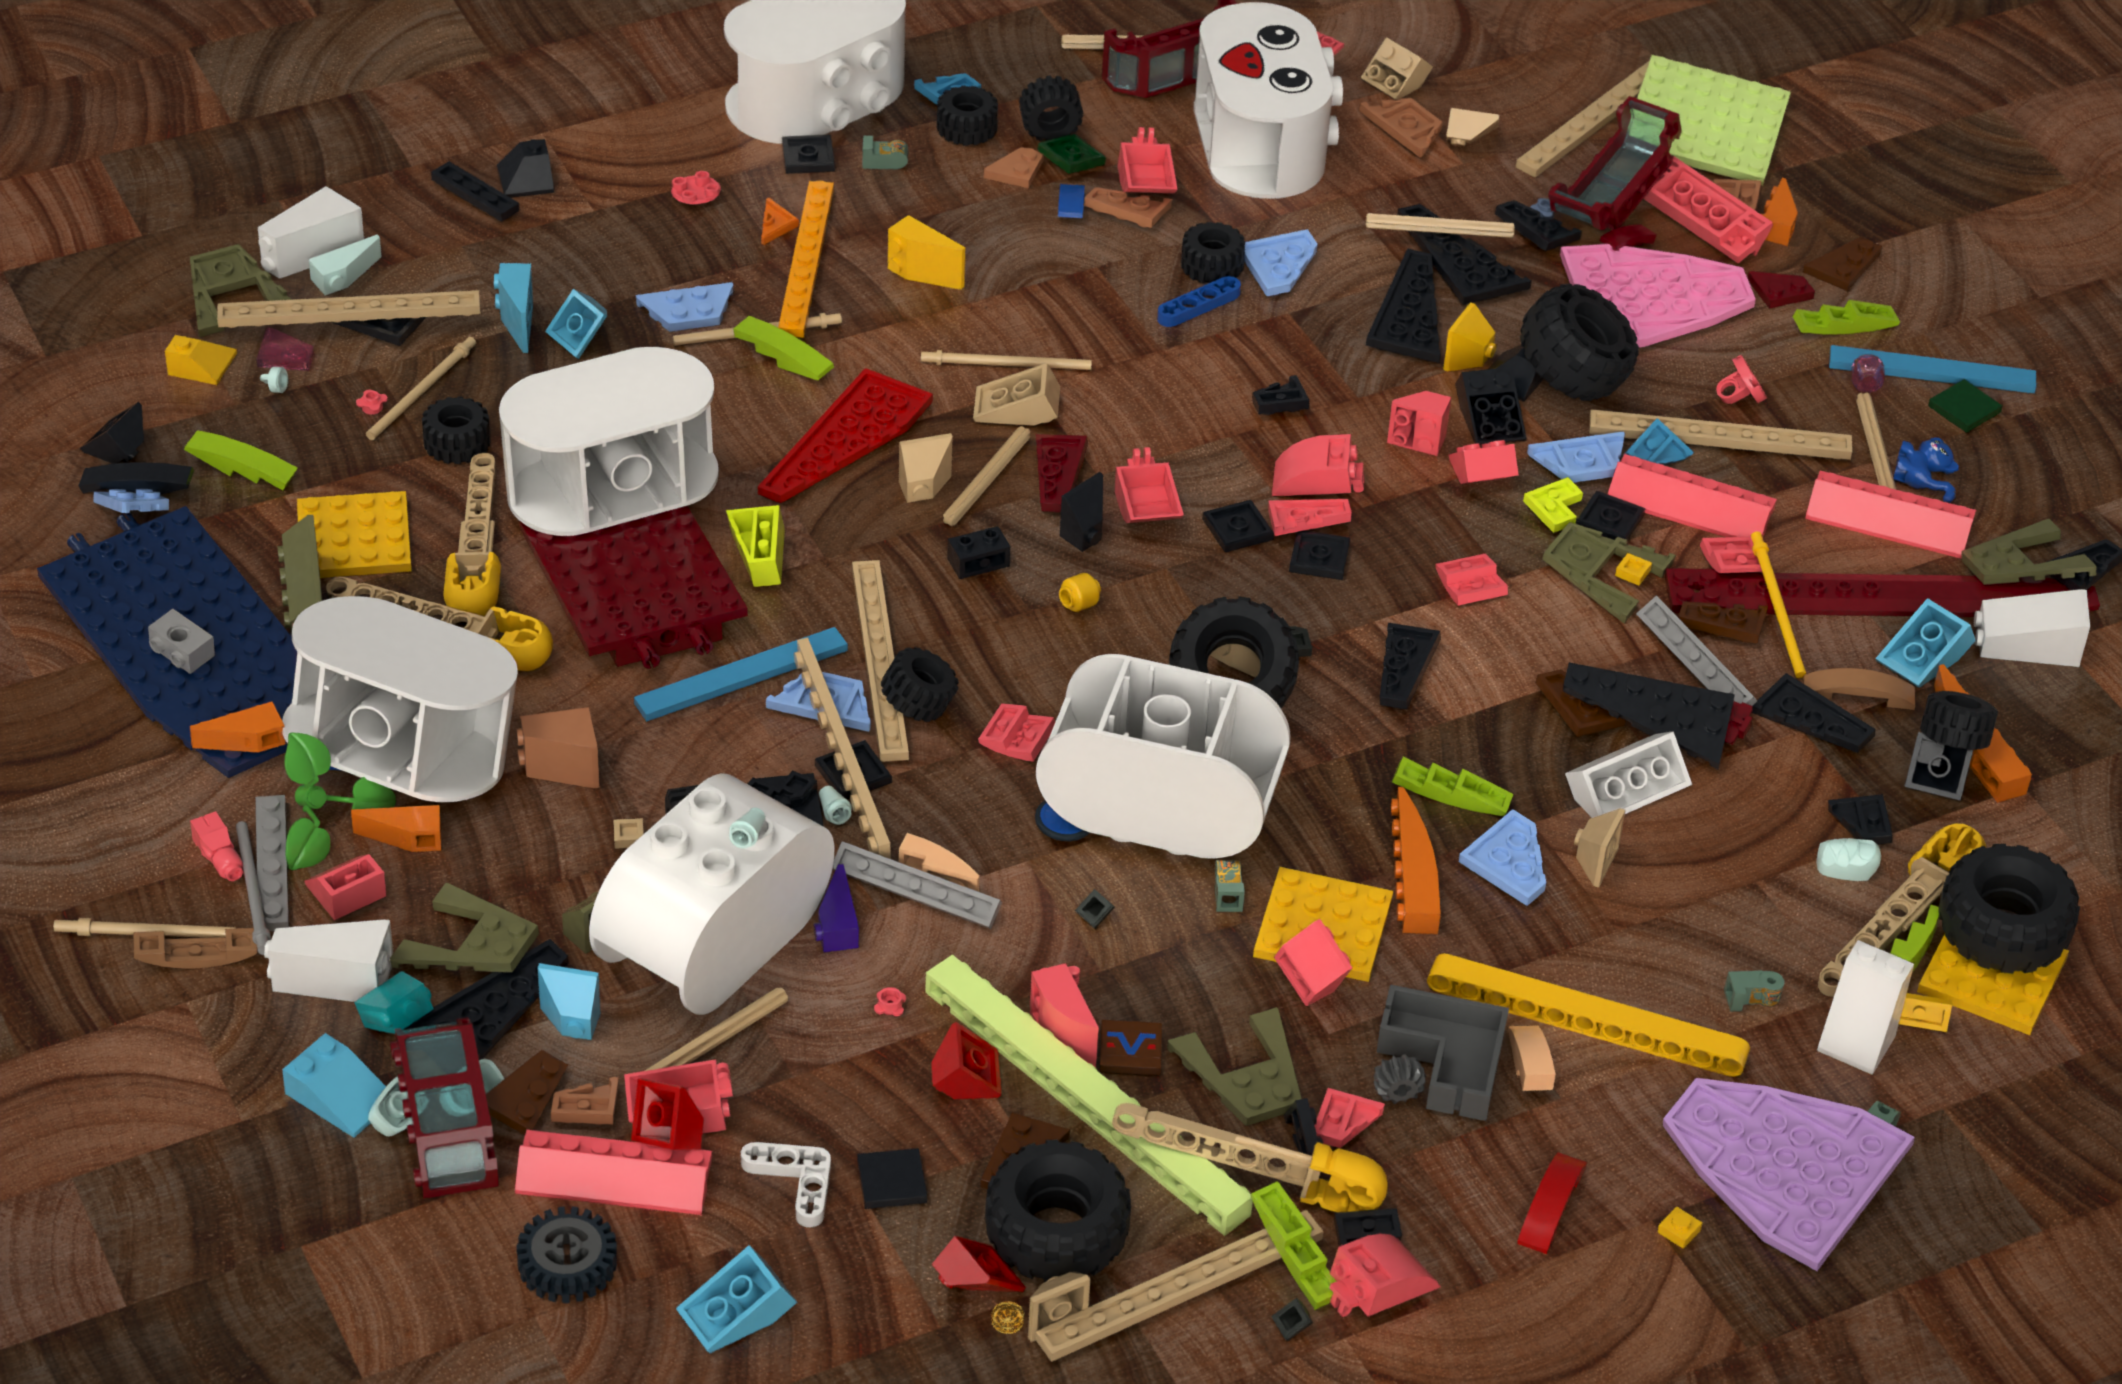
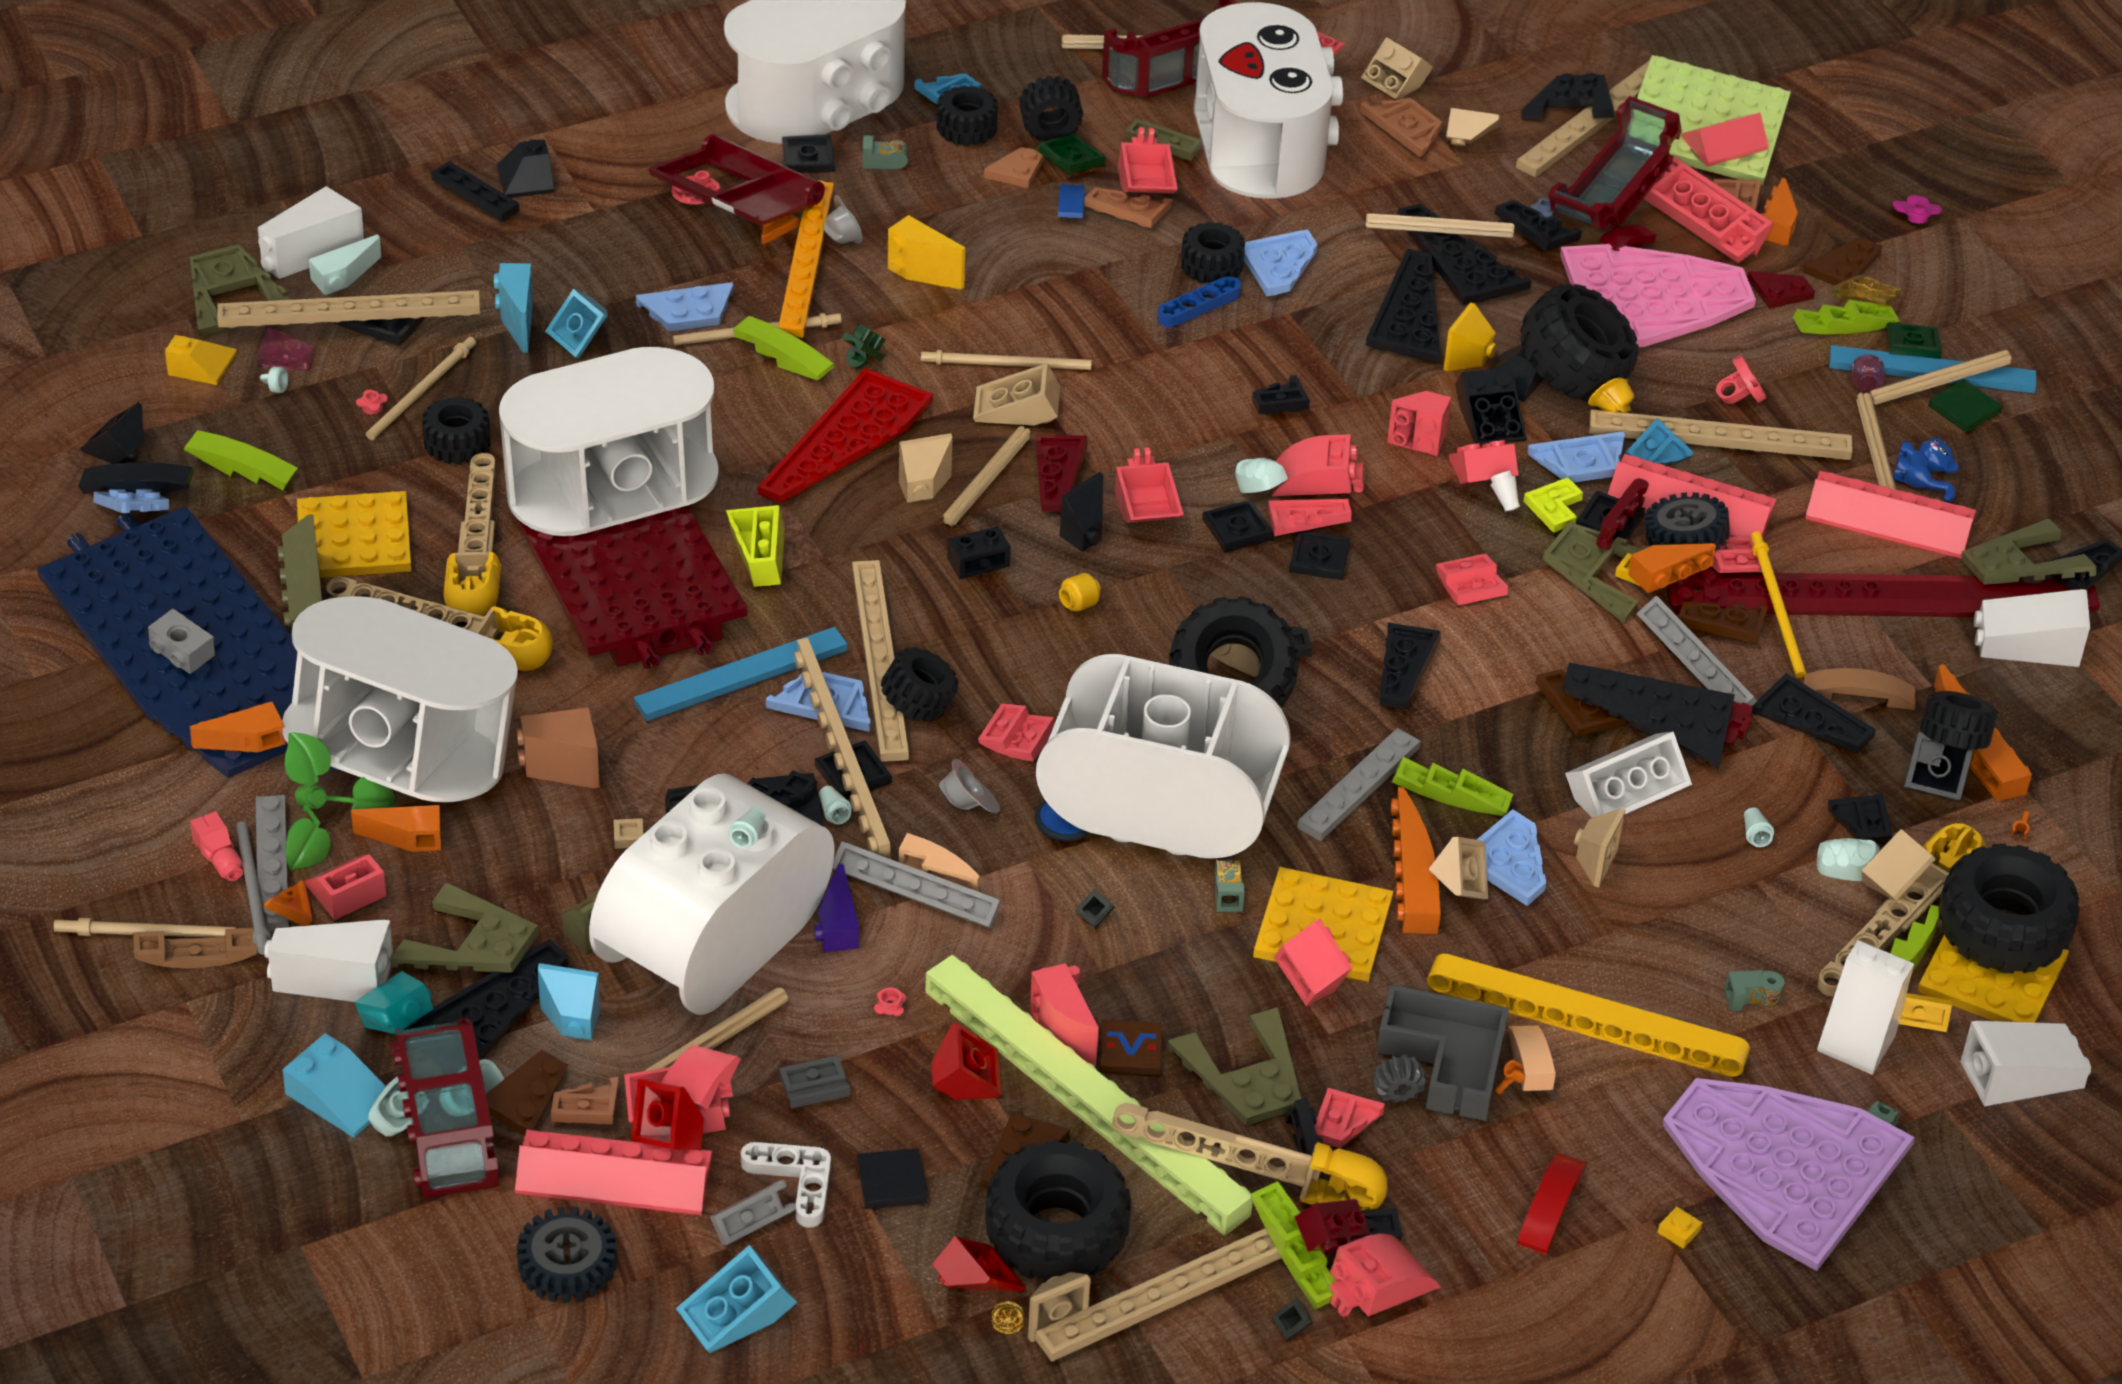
(292, 904): none -> orange tile
(701, 1073): none -> coral slope
(750, 1213): none -> light grey hinge
(769, 188): none -> dark red piece
(814, 1081): none -> dark grey plate
(842, 224): none -> light grey piece
(864, 343): none -> dark green hips
(966, 790): none -> light grey piece
(1180, 144): none -> olive plate
(1259, 475): none -> light aqua piece
(1331, 1225): none -> dark red brick
(1358, 784): none -> light grey plate
(1463, 868): none -> tan slope
(1506, 490): none -> white cone
(1512, 1074): none -> orange hand
(1572, 91): none -> black wing
(1613, 396): none -> yellow piece
(1618, 515): none -> dark red plate
(1666, 564): none -> orange slope
(1687, 521): none -> black wheel
(1728, 139): none -> coral slope
(1757, 828): none -> light aqua cone
(1866, 290): none -> clear yellow wing
(1896, 866): none -> tan slope
(1913, 340): none -> dark green tile
(1917, 208): none -> dark pink plate
(1925, 642): medium azure slope -> none
(1940, 377): none -> tan axle
(2022, 826): none -> orange hand
(2022, 1060): none -> white slope

